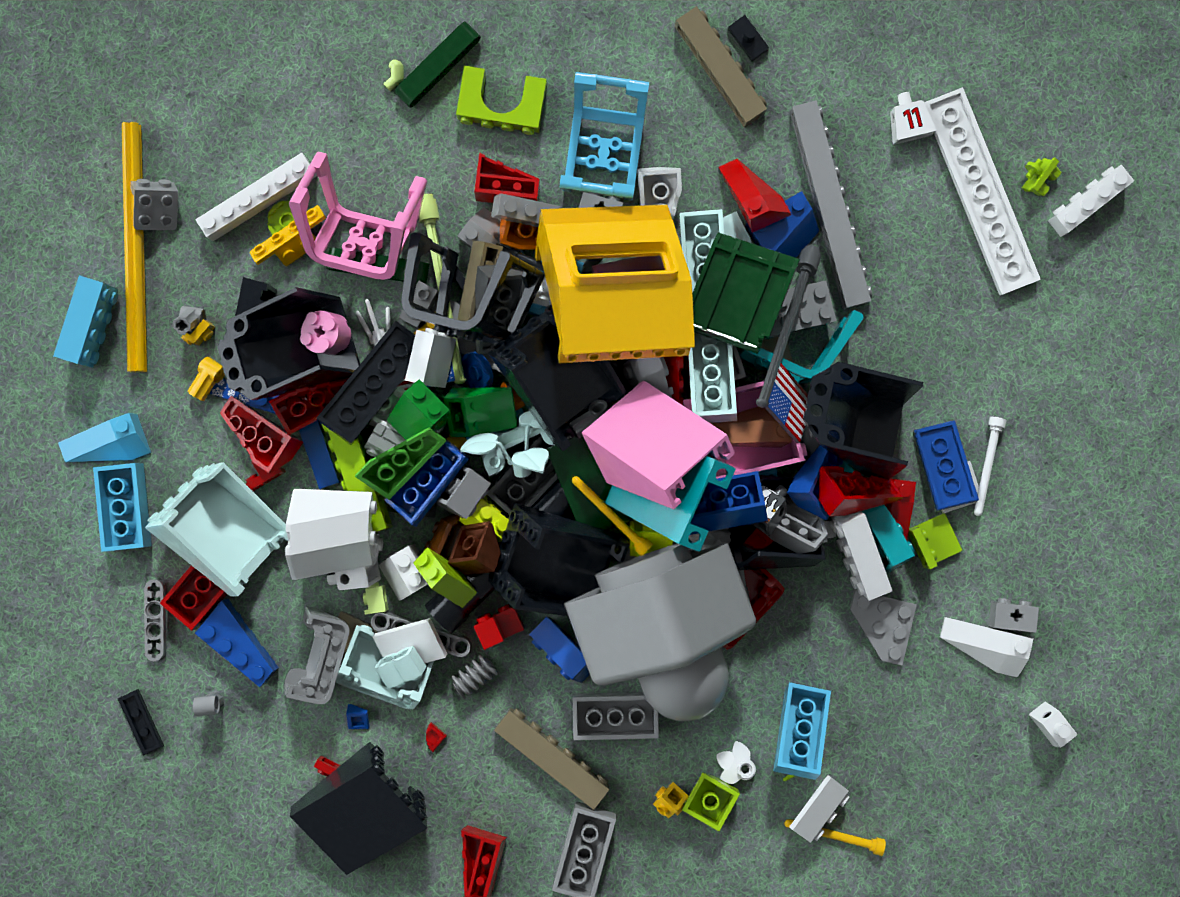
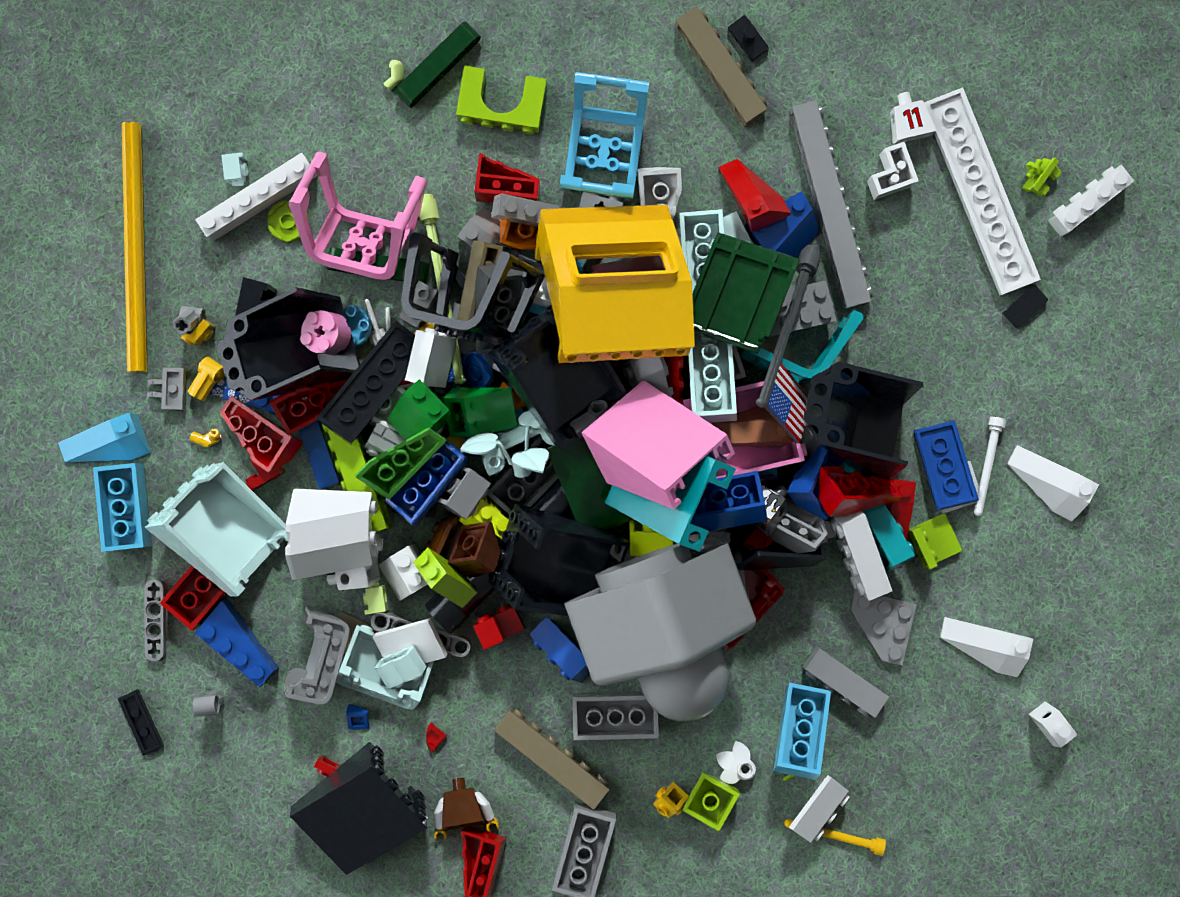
(86, 322): medium azure brick -> none
(154, 204): light grey bracket -> none
(173, 388): none -> light grey hinge
(206, 440): none -> yellow arm
(235, 168): none -> light aqua brick
(287, 242): yellow bracket -> none
(359, 323): none -> medium azure dish
(462, 809): none -> reddish brown torso
(474, 676): light grey piece -> none
(642, 545): yellow piece -> none
(846, 682): none -> light grey brick
(898, 172): none -> white brick
(1024, 621): light grey brick -> none
(1025, 306): none -> black tile
(1057, 486): none -> white wedge

